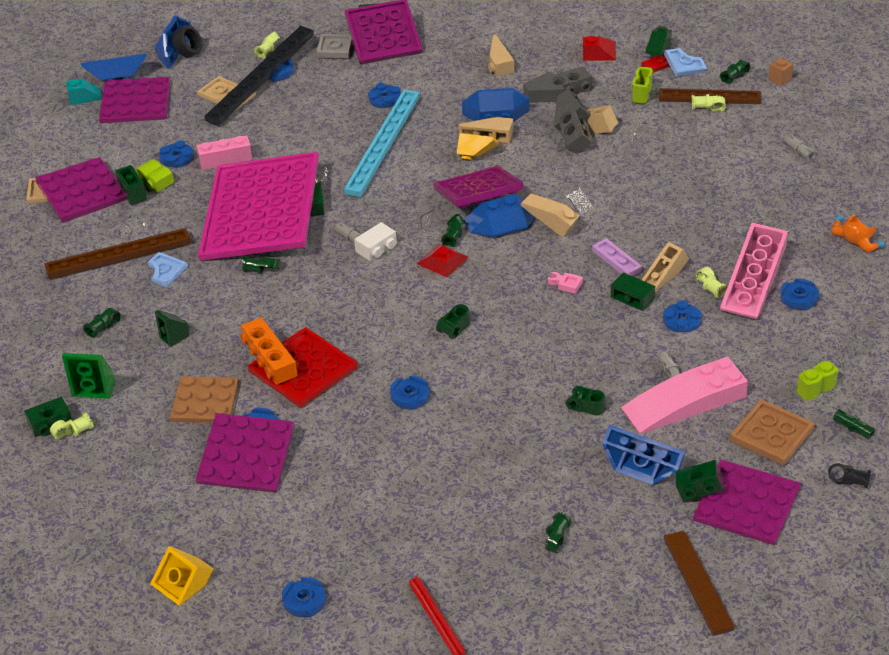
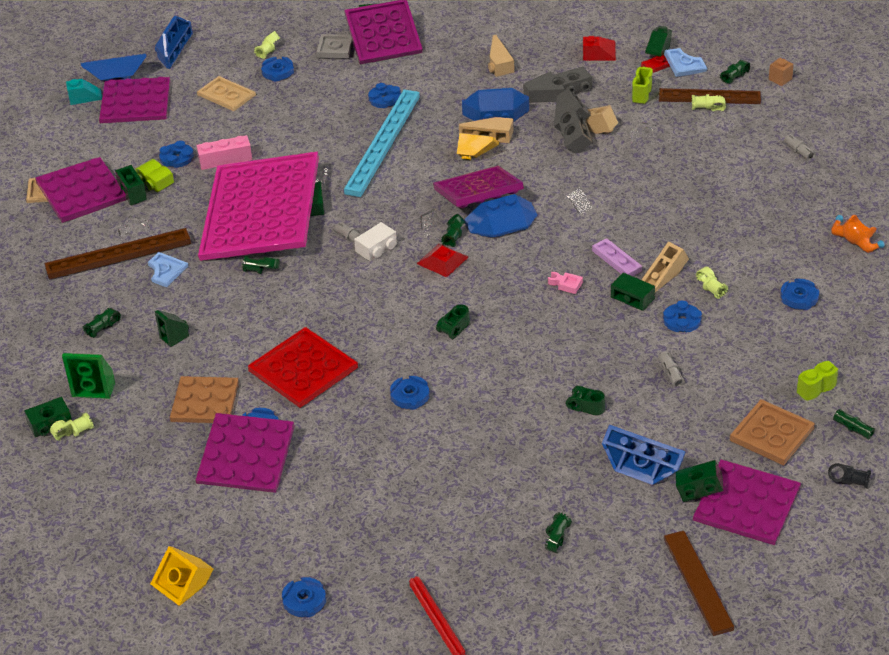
(181, 45): black tyre -> none
(259, 75): black plate -> none
(268, 351): orange brick -> none
(552, 213): tan slope -> none
(687, 395): bright pink slope -> none
(755, 271): bright pink slope -> none

